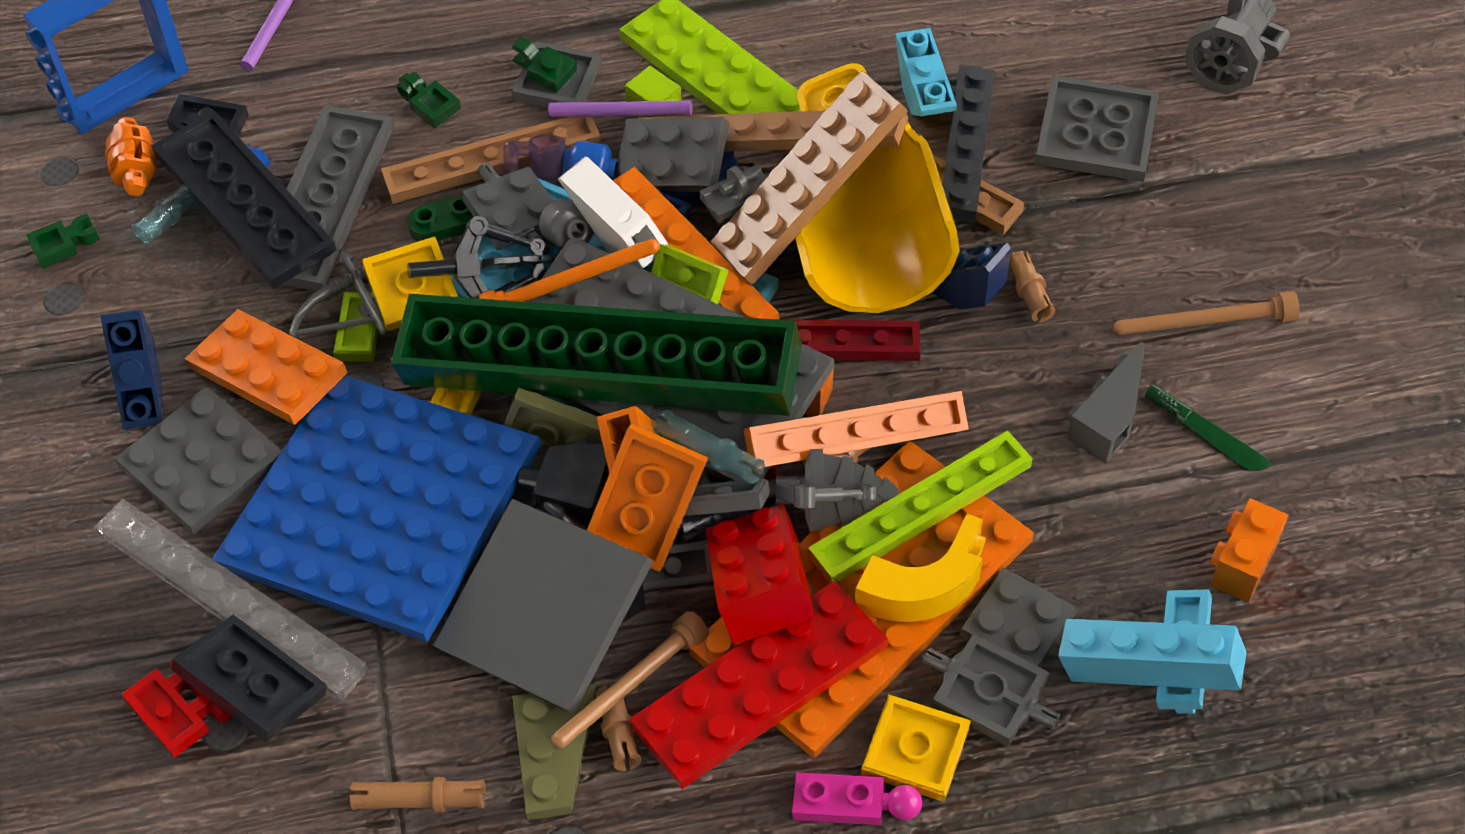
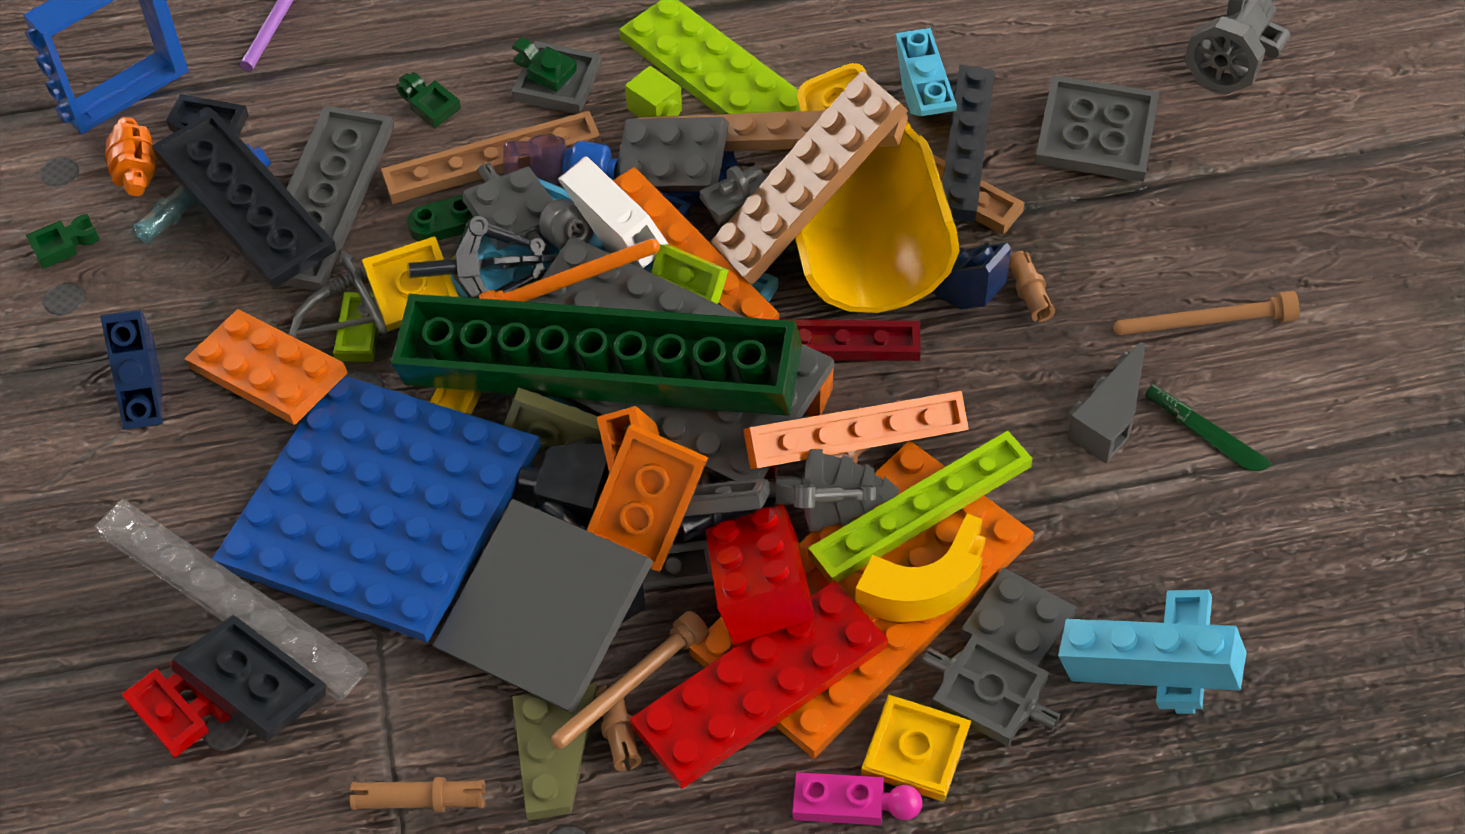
(199, 459): dark grey plate -> none
(632, 108): medium lavender bar -> none
(721, 452): clear light blue pin -> none
(1248, 550): orange brick -> none

